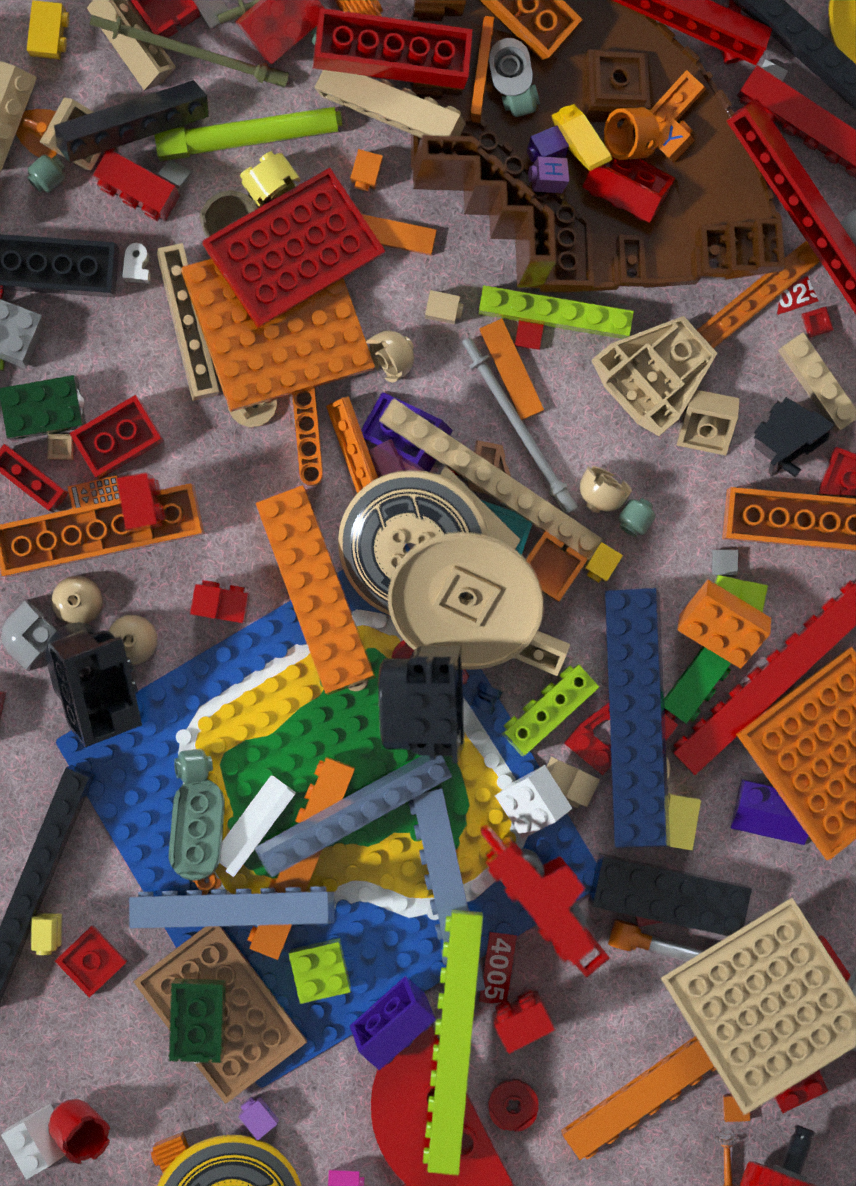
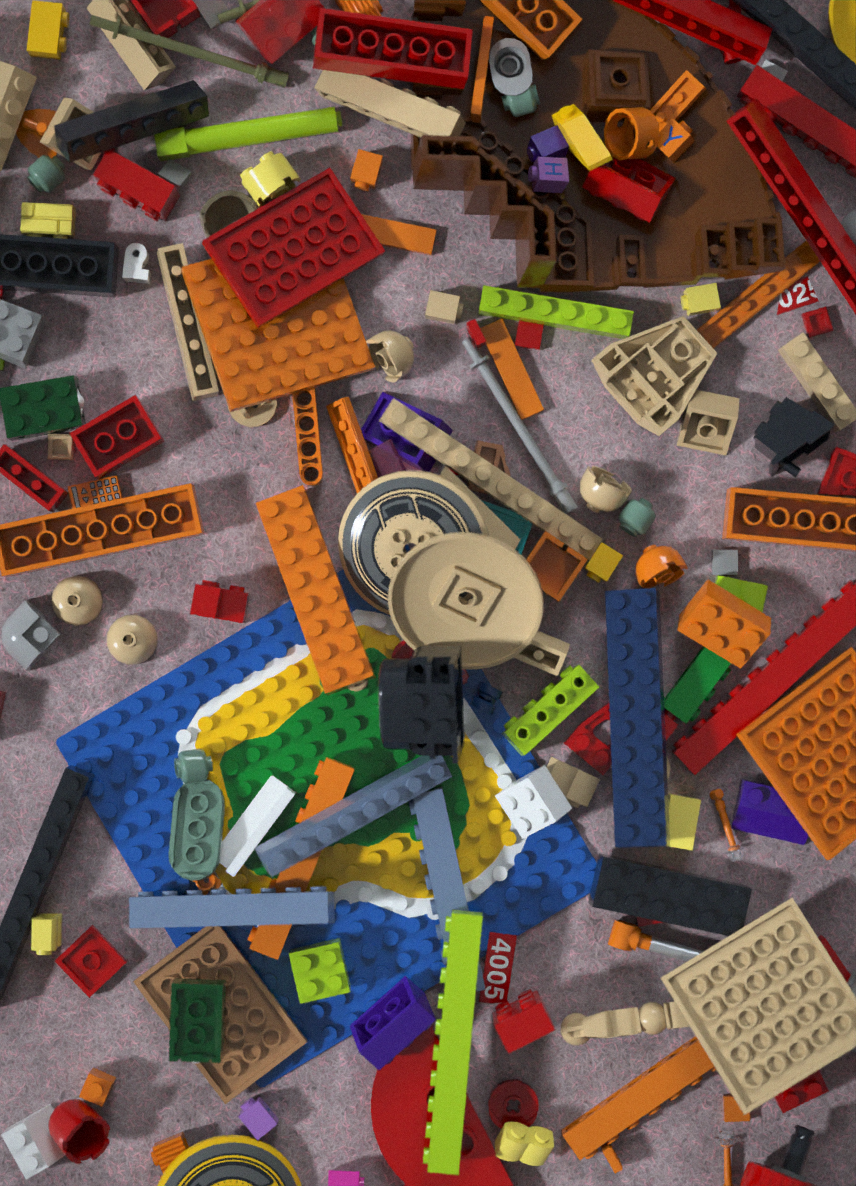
(48, 220): none -> light yellow brick
(93, 682): black brick -> none
(97, 1087): none -> orange brick
(140, 502): red brick -> none
(475, 333): none -> red tile
(524, 1143): none -> light yellow brick
(549, 897): red piece -> none
(612, 1157): none -> orange tile
(649, 1018): none -> tan piece
(658, 566): none -> orange cylinder
(701, 299): none -> light yellow brick
(734, 852): none -> orange piece

